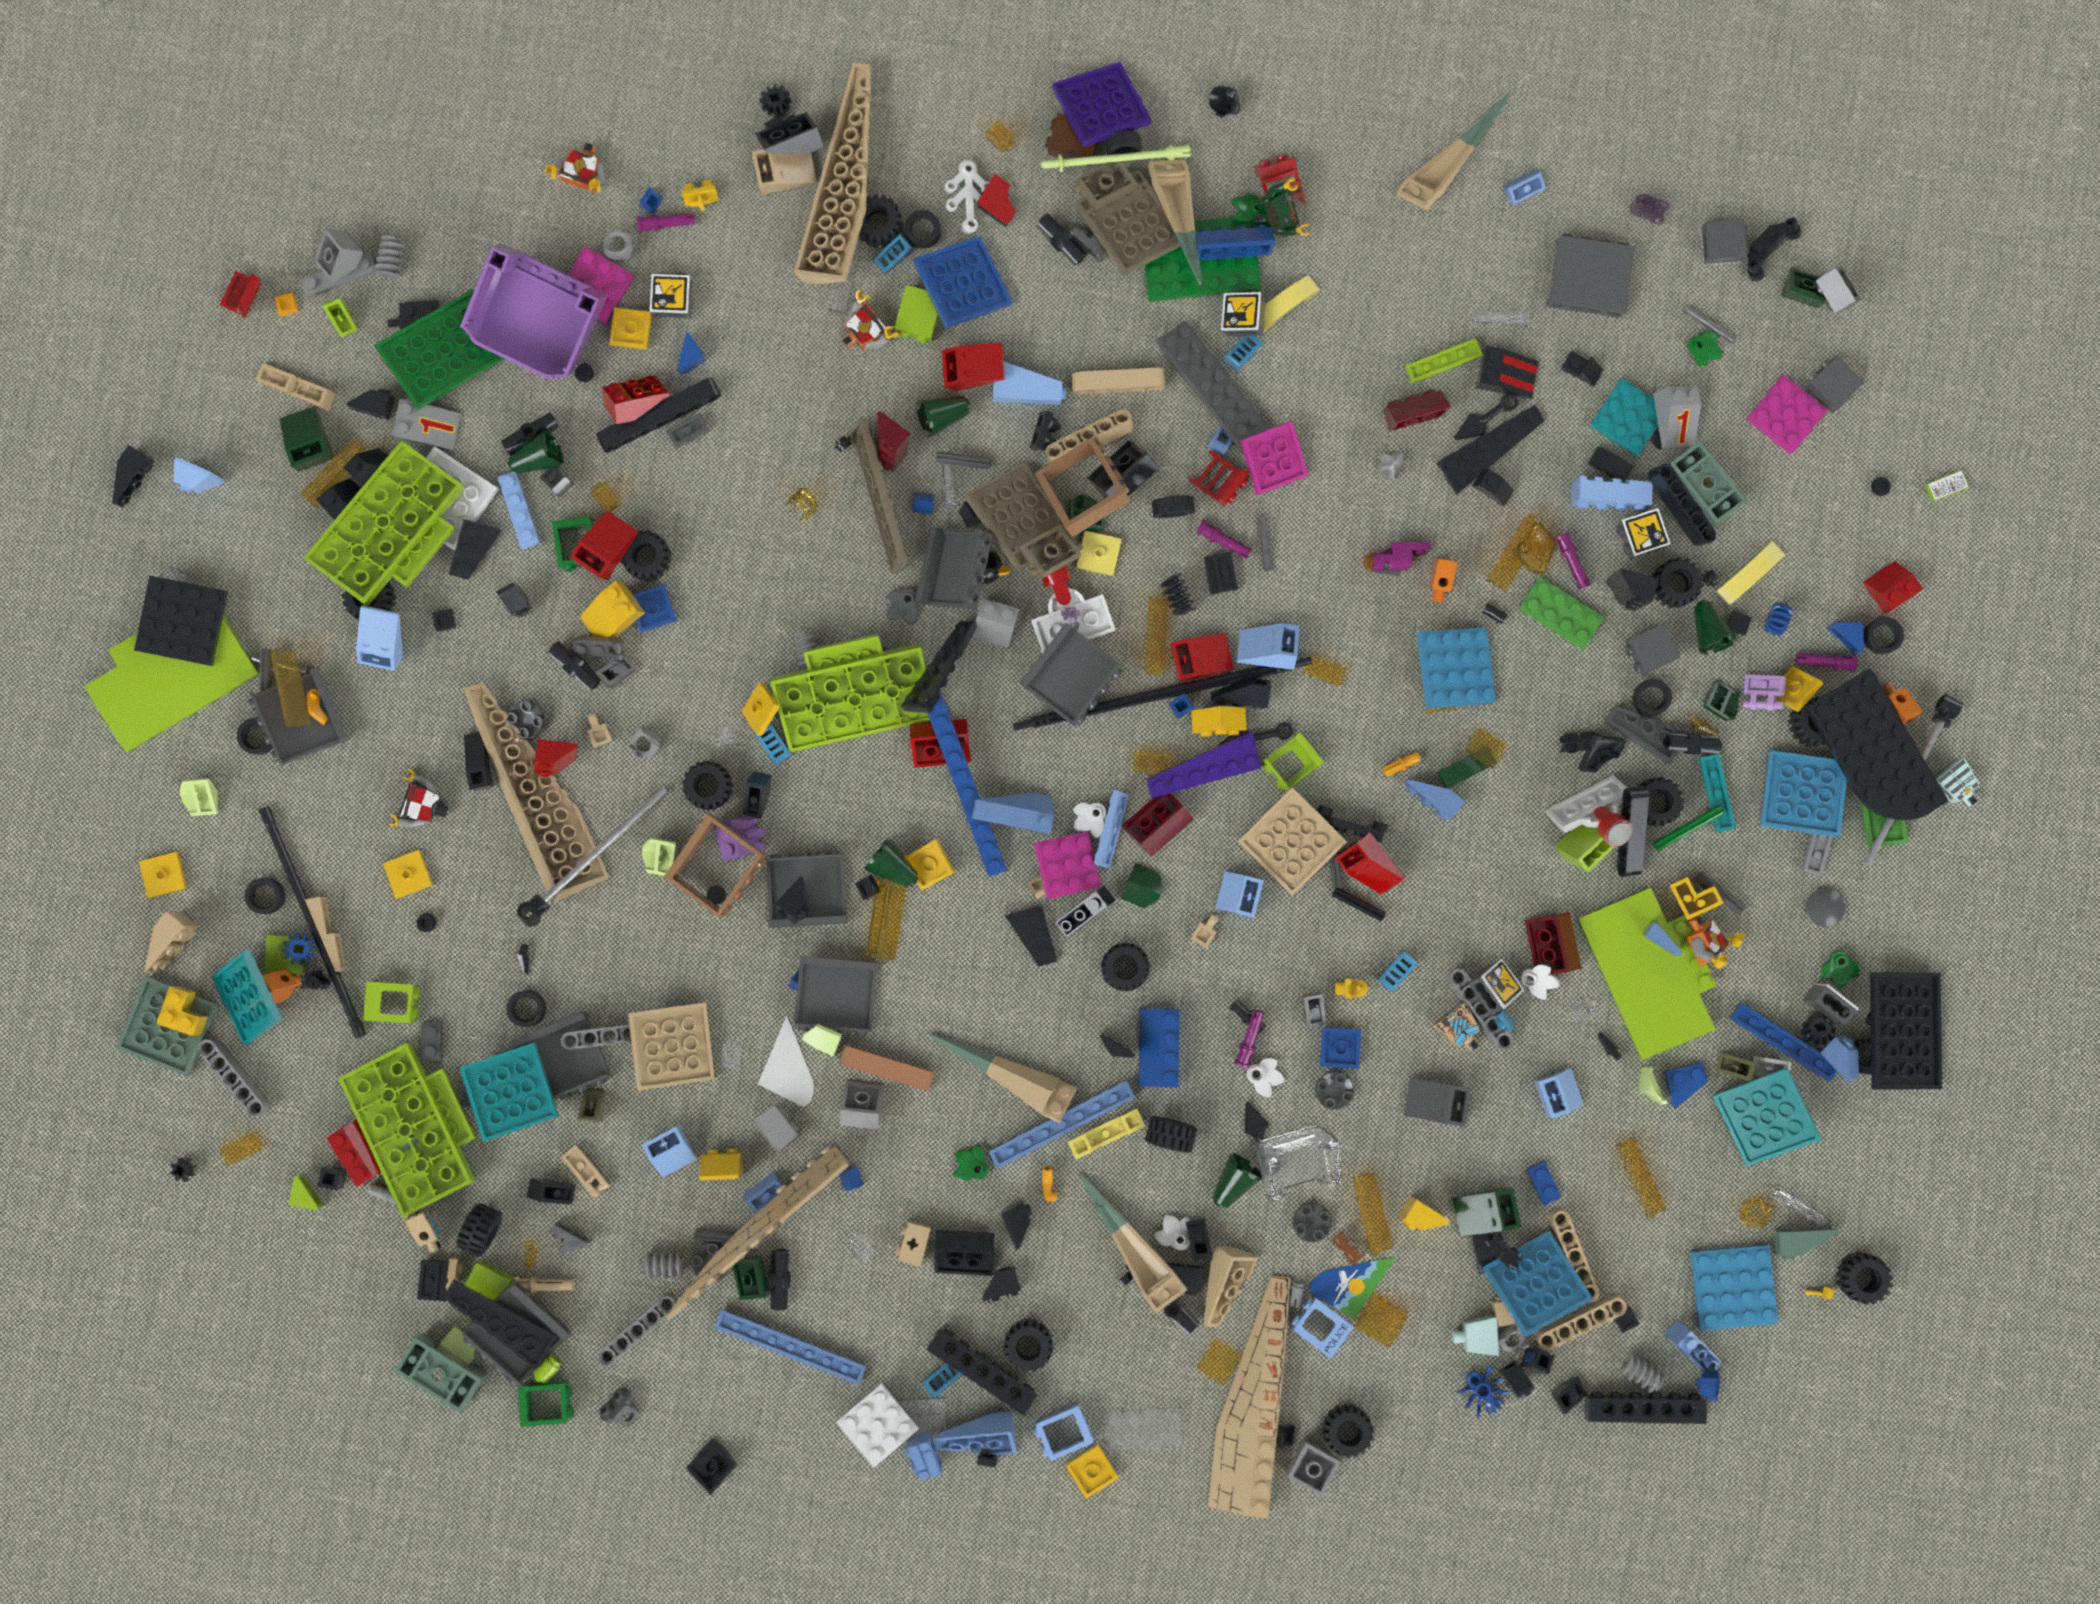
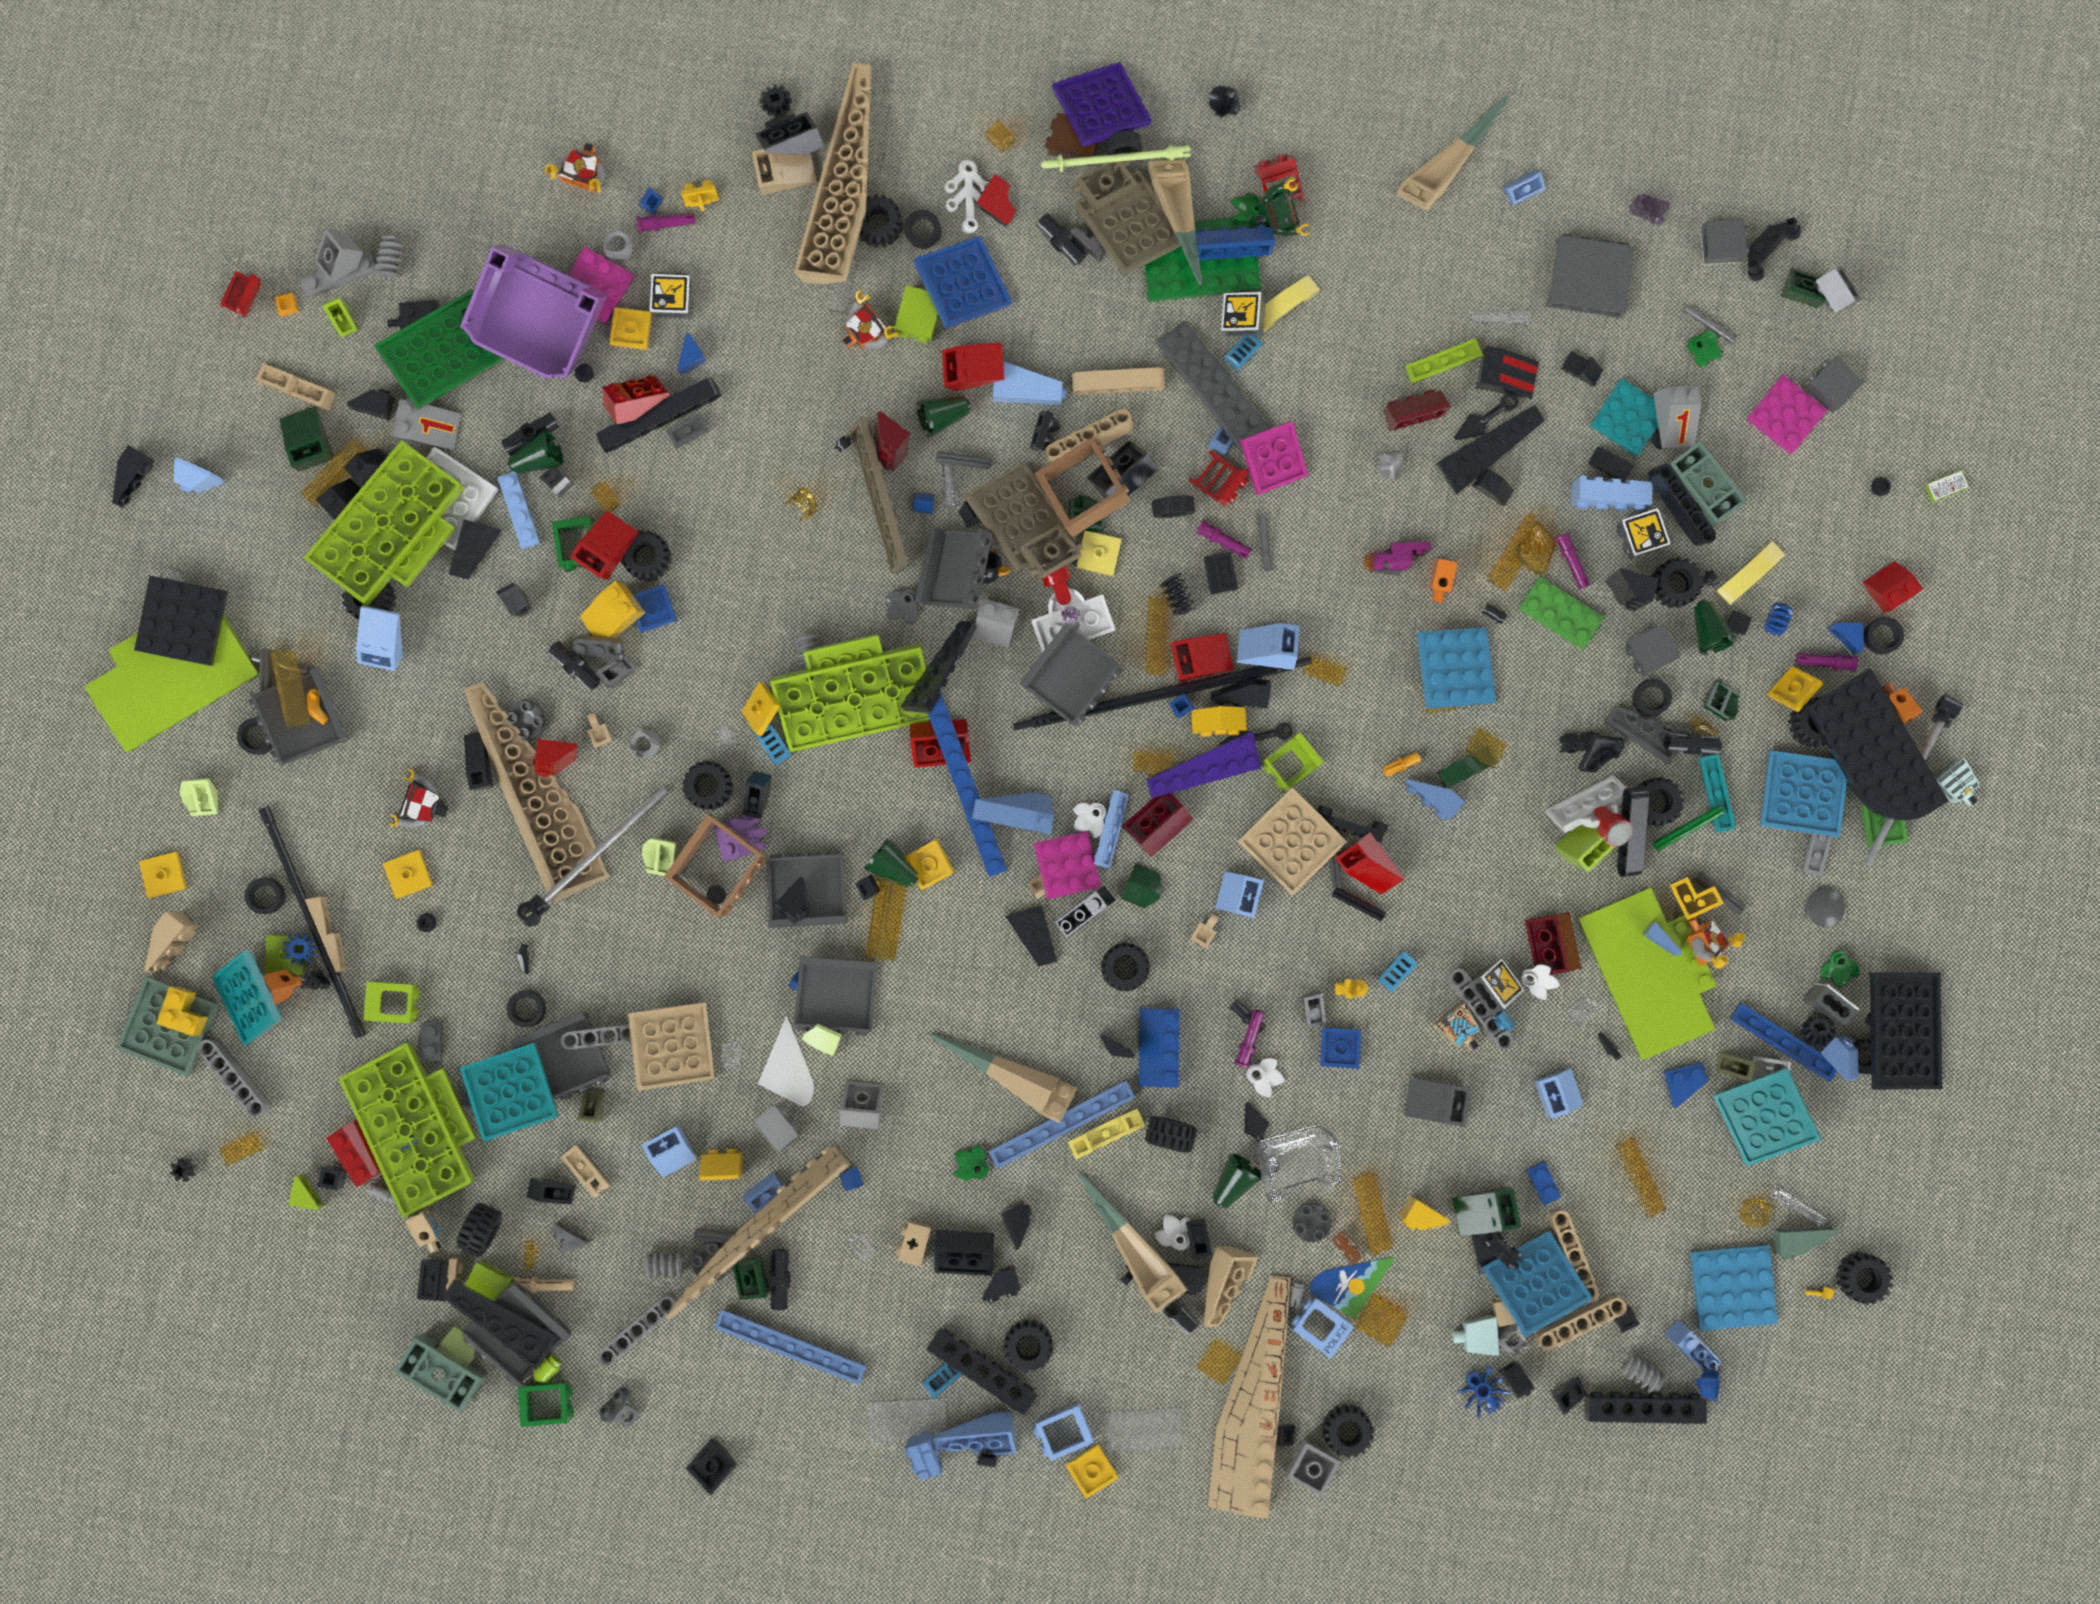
(444, 620): black tile -> none
(877, 1425): white plate -> none
(886, 1067): nougat beam -> none
(898, 258): dark azure slope -> none
(1047, 1184): light orange arm -> none
(1334, 1090): dark grey dish -> none
(1537, 1360): black brick -> none
(1649, 1085): yellowish green slope -> none
(1765, 686): lavender plate -> none

